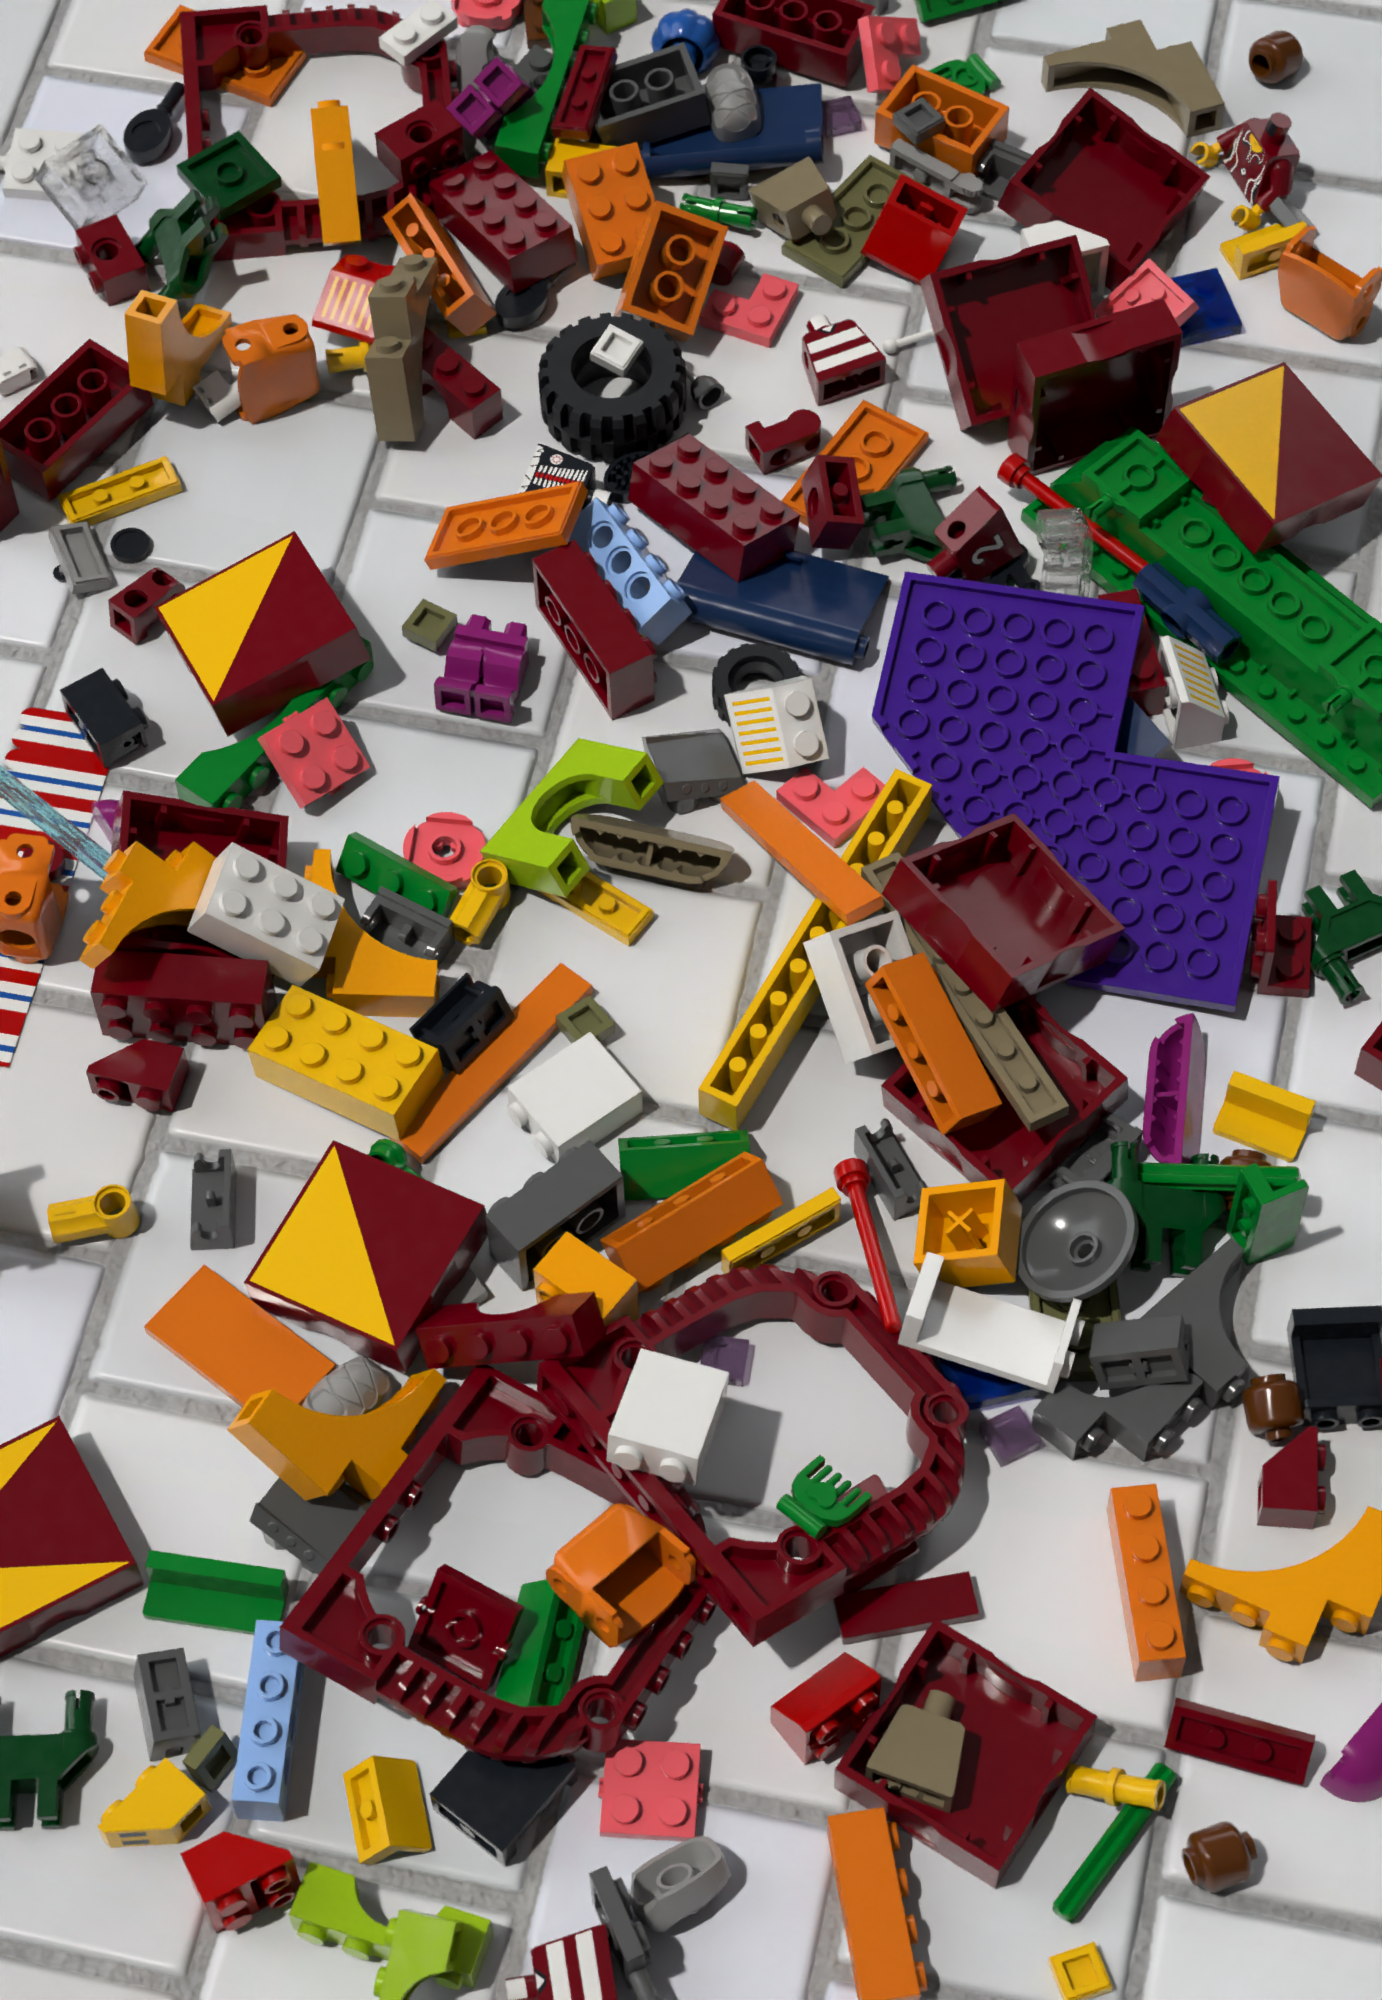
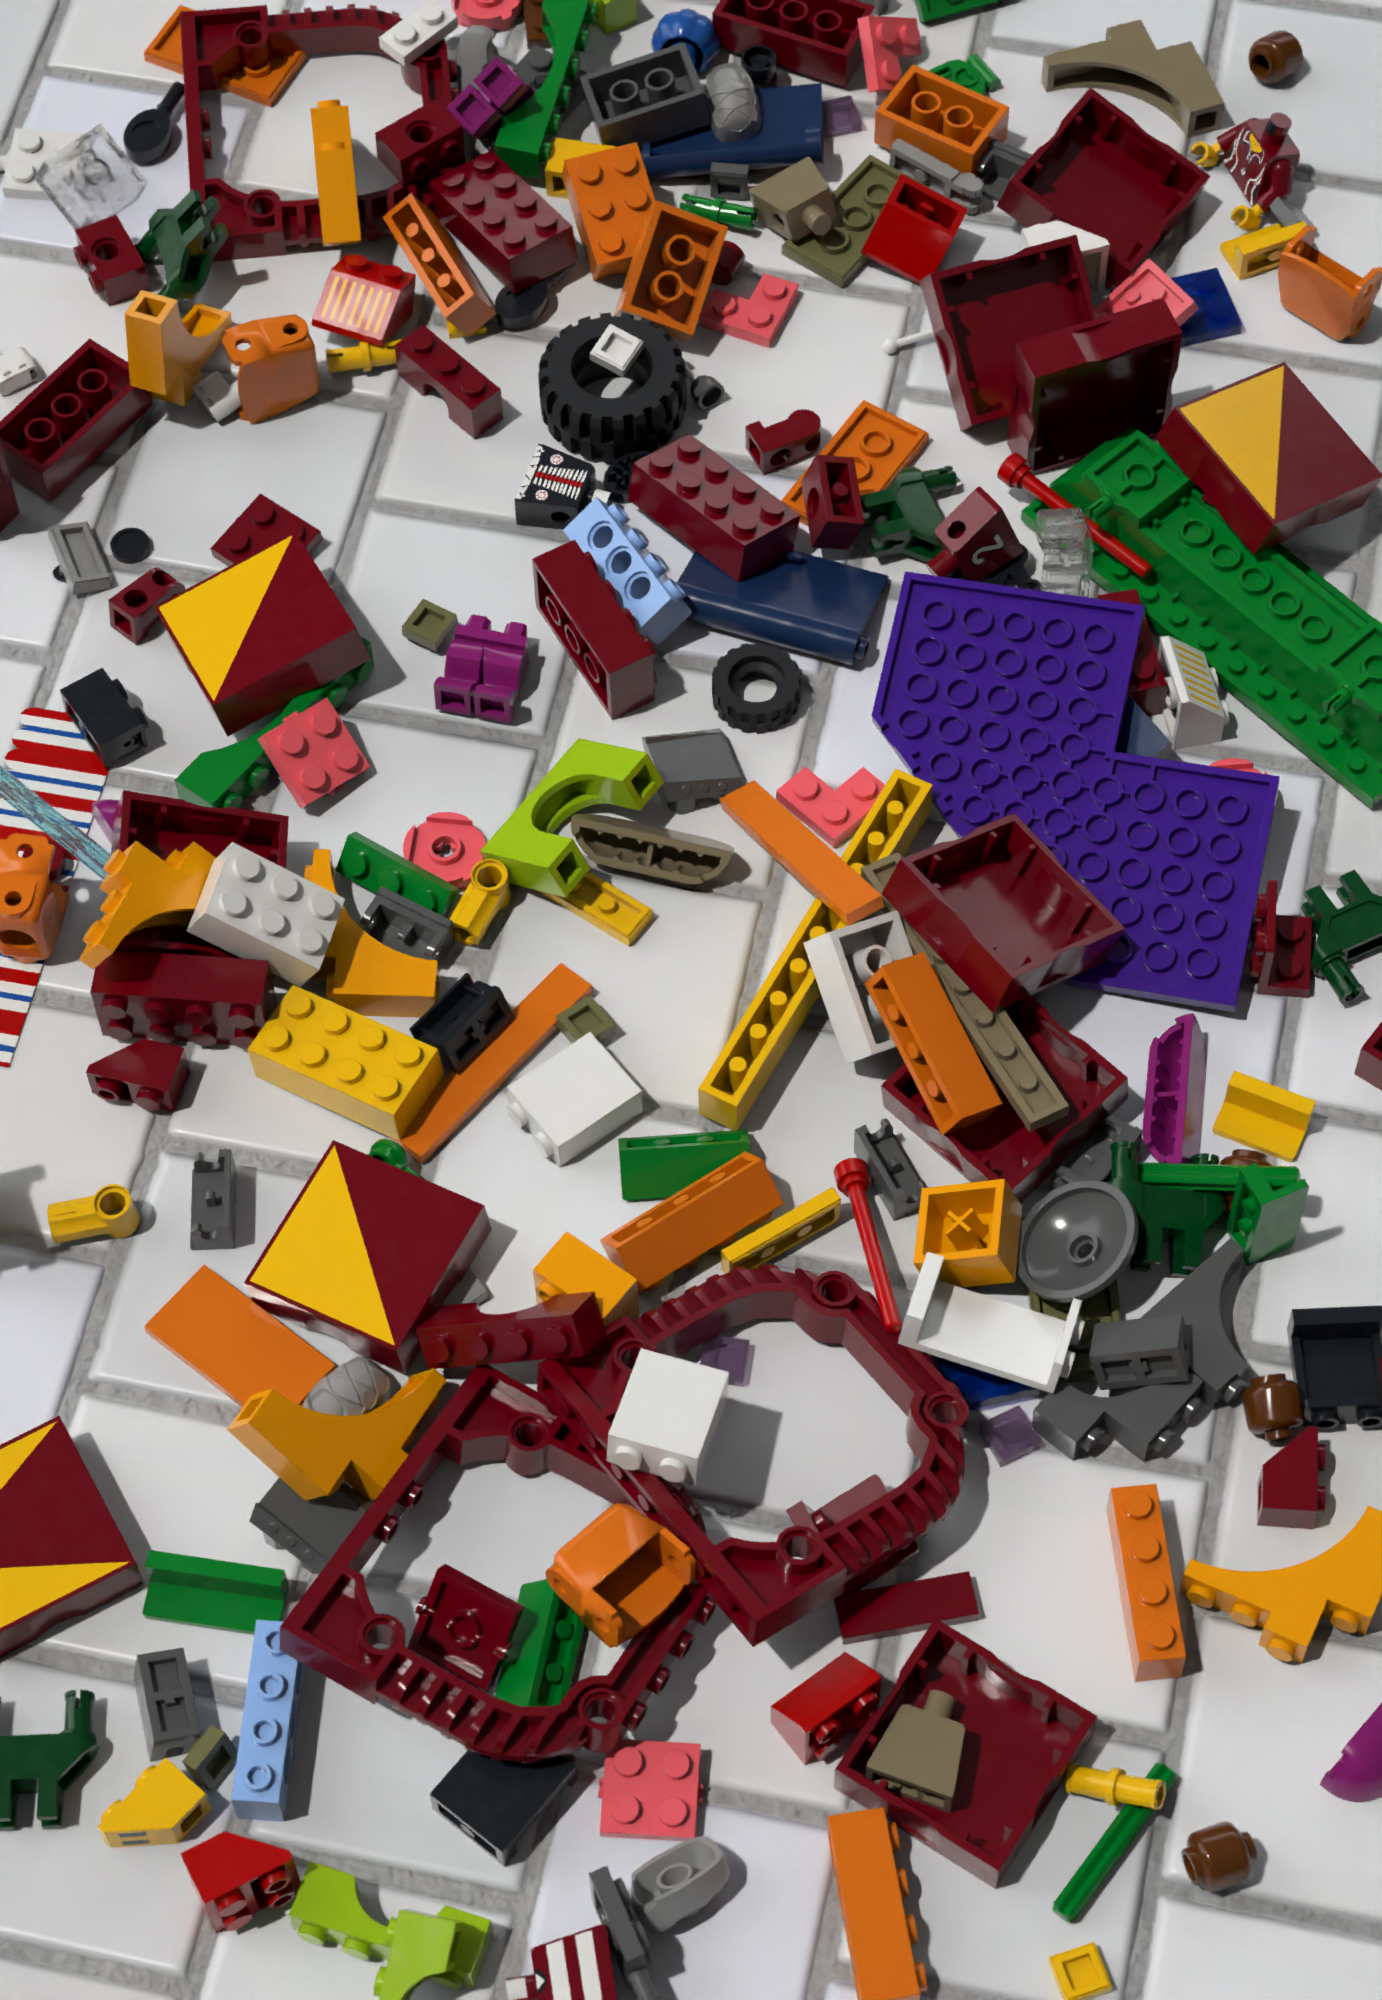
(120, 492): yellow tile -> none
(231, 173): dark green plate -> none
(259, 527): none -> dark red plate
(386, 1808): yellow panel -> none
(395, 357): dark tan arch -> none
(506, 525): orange tile -> none
(573, 1196): dark grey brick -> none
(584, 92): dark red tile -> none
(776, 725): white slope -> none
(816, 1503): green piece -> none
(840, 359): dark red torso -> none
(919, 121): dark grey tile -> none
(1187, 612): dark blue piece -> none
(1239, 1741): dark red plate -> none

